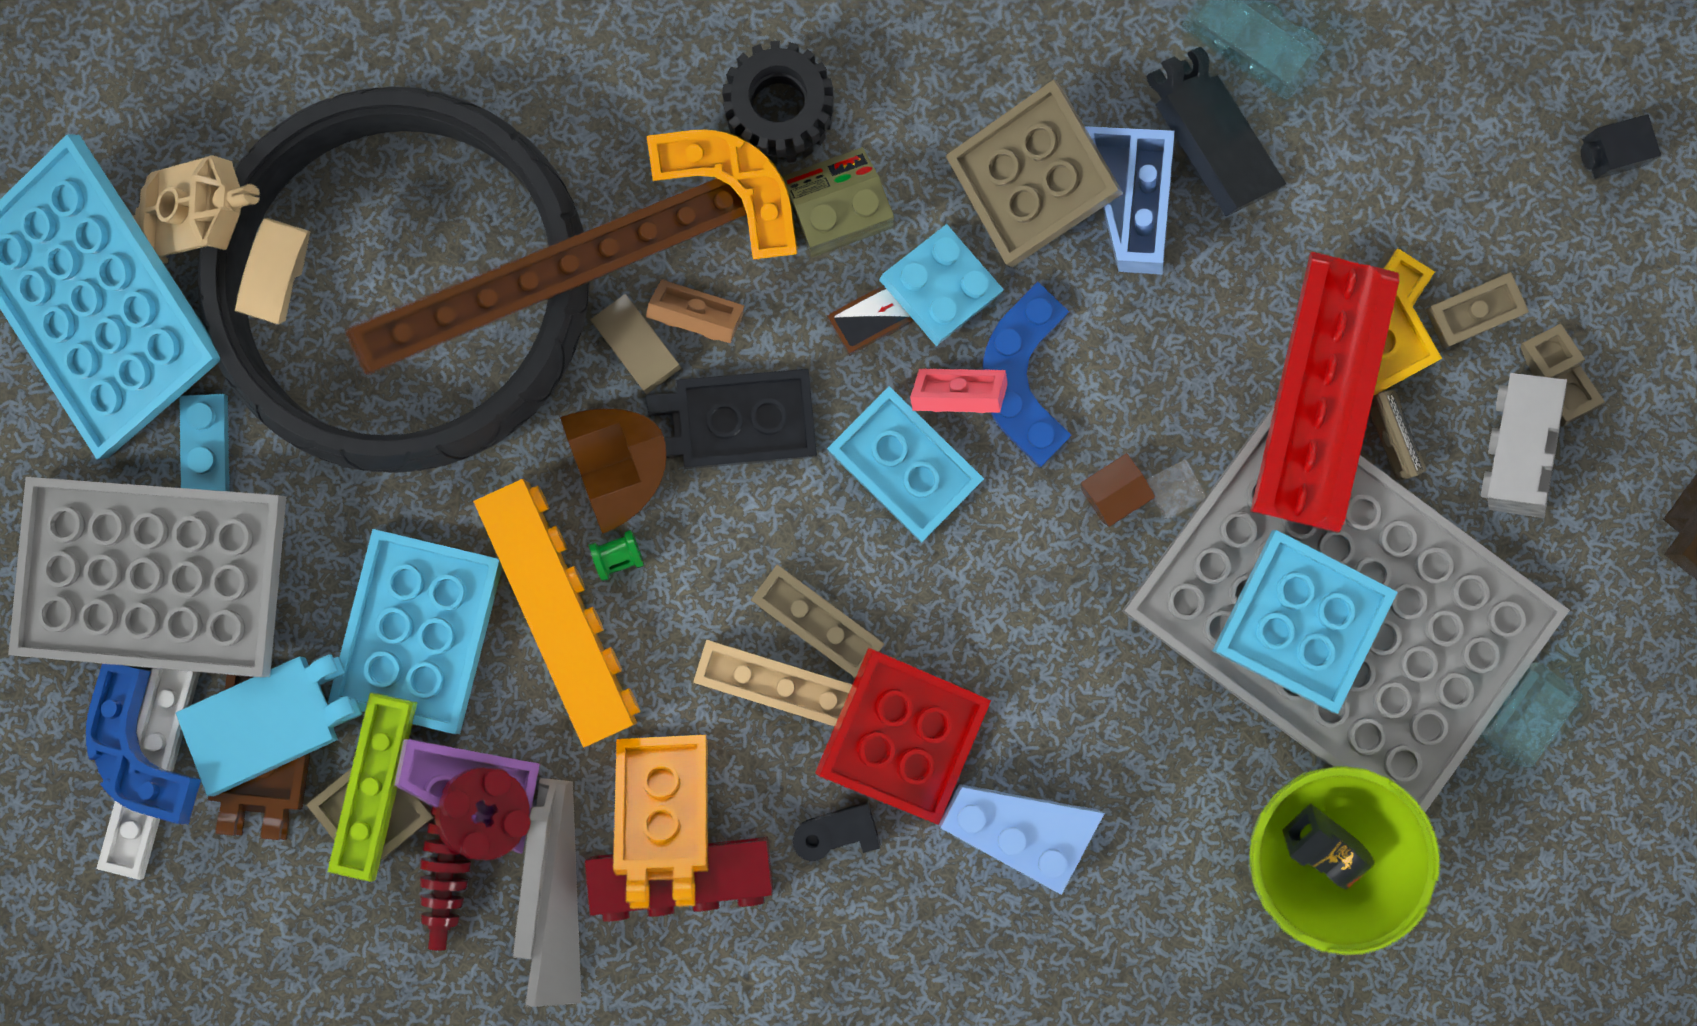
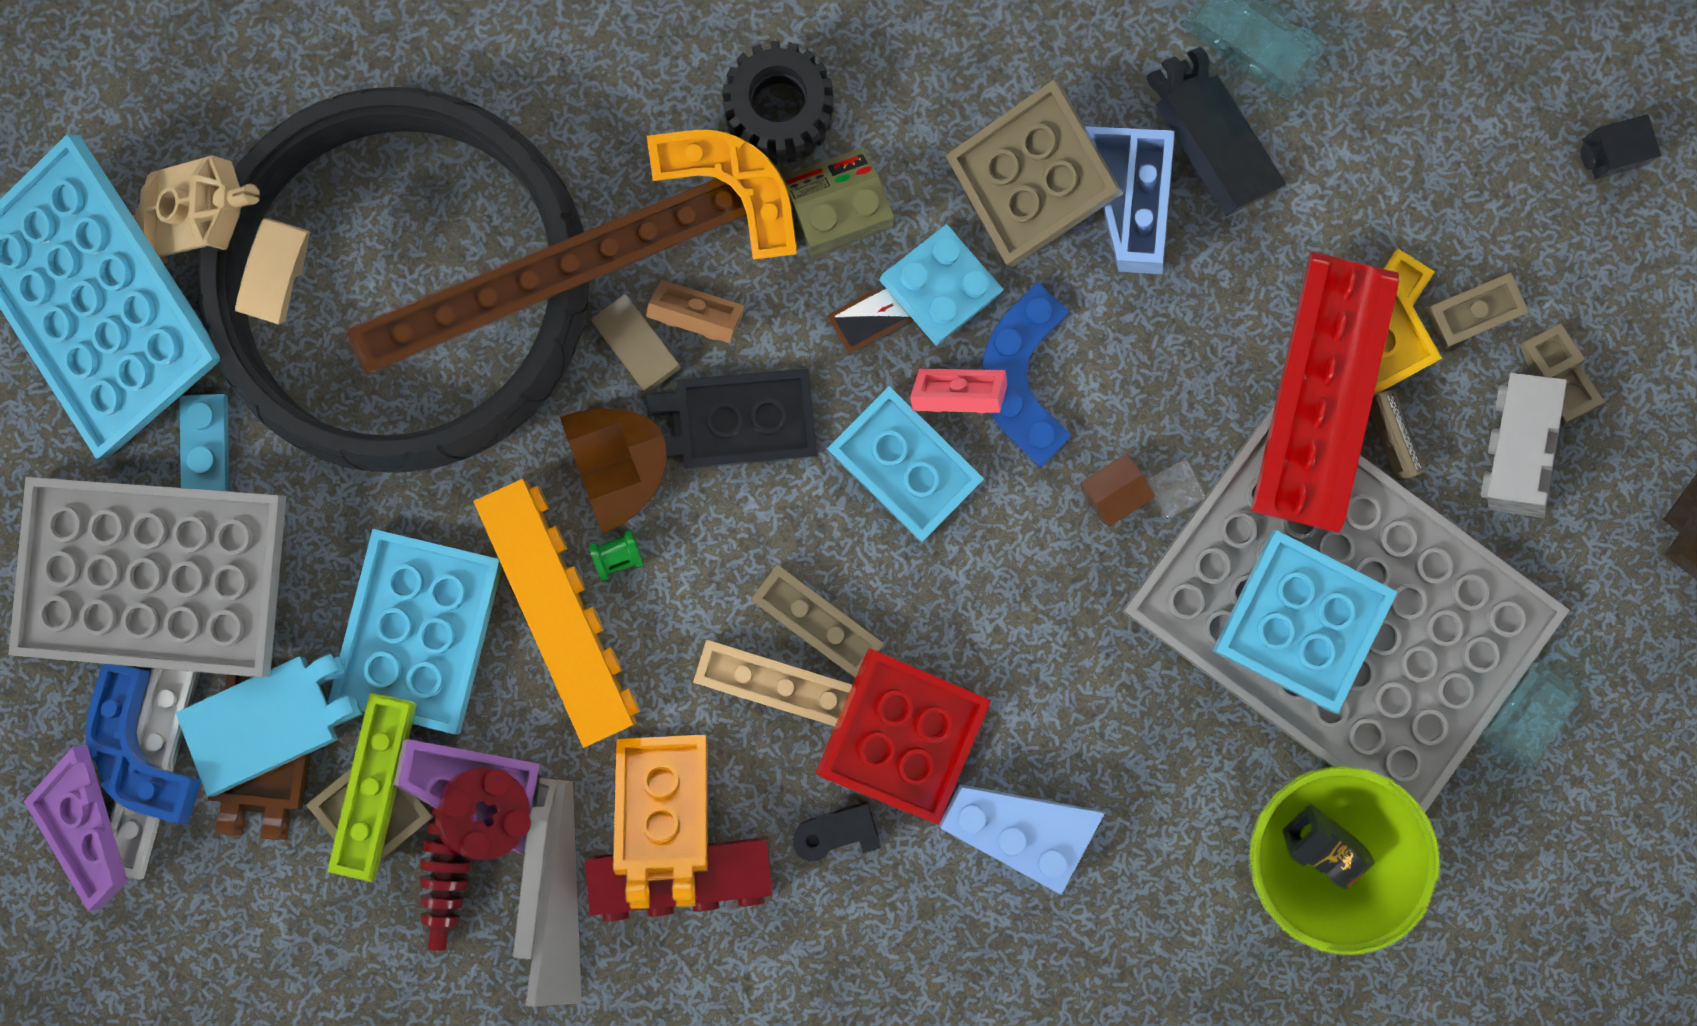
(78, 828): none -> medium lavender wing

